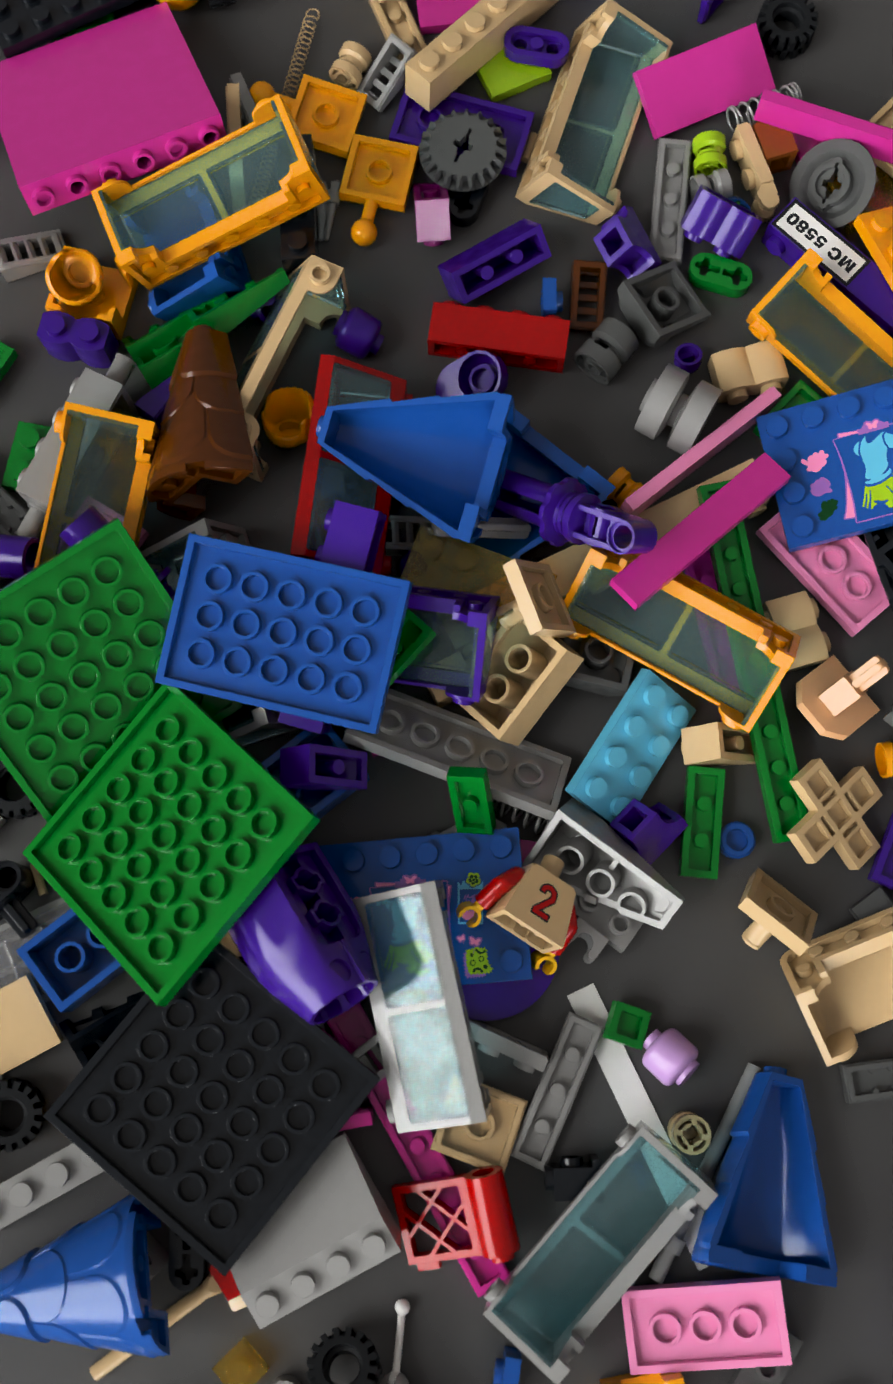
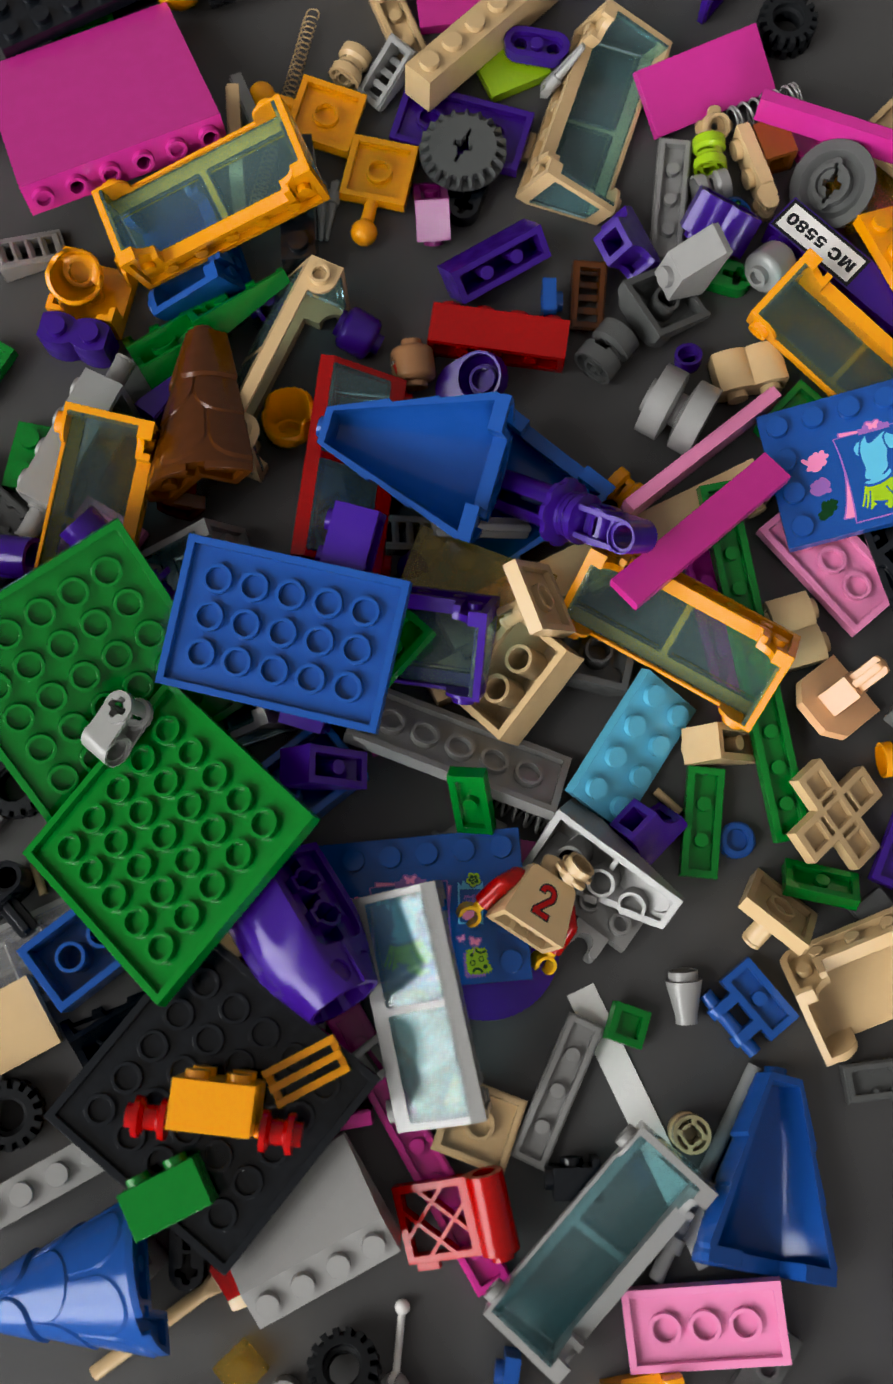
(114, 729): none -> light grey piece
(167, 1196): none -> green brick
(215, 1106): none -> light orange brick
(276, 1086): none -> light orange tile
(414, 363): none -> medium nougat head
(495, 1041): light grey hinge -> none
(554, 79): none -> light grey piece
(575, 870): none -> tan plate
(666, 800): none -> tan piece
(670, 1057): lavender head -> none
(684, 993): none -> light grey cone
(693, 263): none -> light grey slope
(714, 115): none -> tan plate
(759, 1001): none -> blue plate
(768, 265): none -> light grey head
(820, 884): none -> green plate

